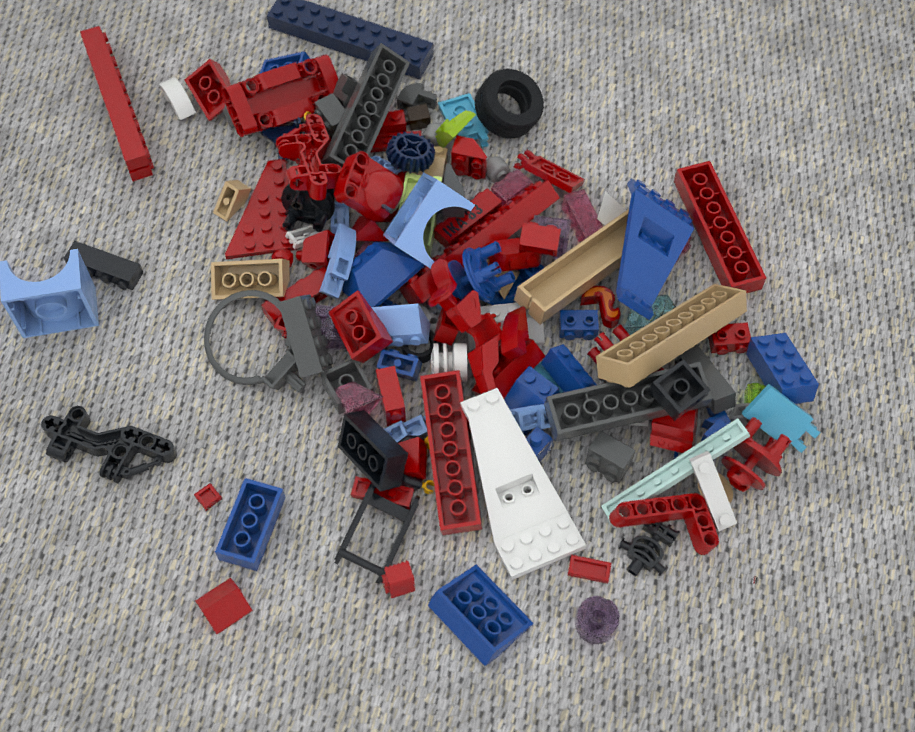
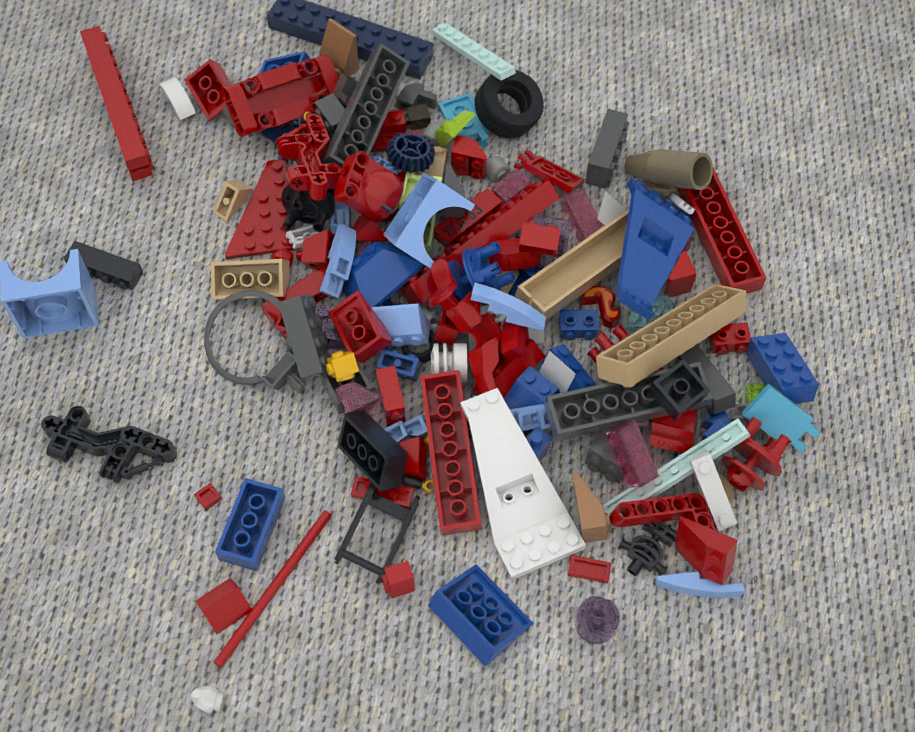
(207, 698): none -> white rock
(272, 589): none -> red piece
(341, 48): none -> medium nougat slope
(342, 365): none -> yellow brick
(474, 51): none -> light aqua plate
(514, 309): none -> light blue slope
(557, 372): none -> white sticker
(591, 513): none -> medium nougat slope
(607, 149): none -> dark grey brick
(632, 454): none -> clear pink brick
(671, 168): none -> dark tan piece
(680, 203): none -> white tile
(681, 278): none -> red slope
(691, 584): none -> light blue slope
(706, 550): none -> red slope

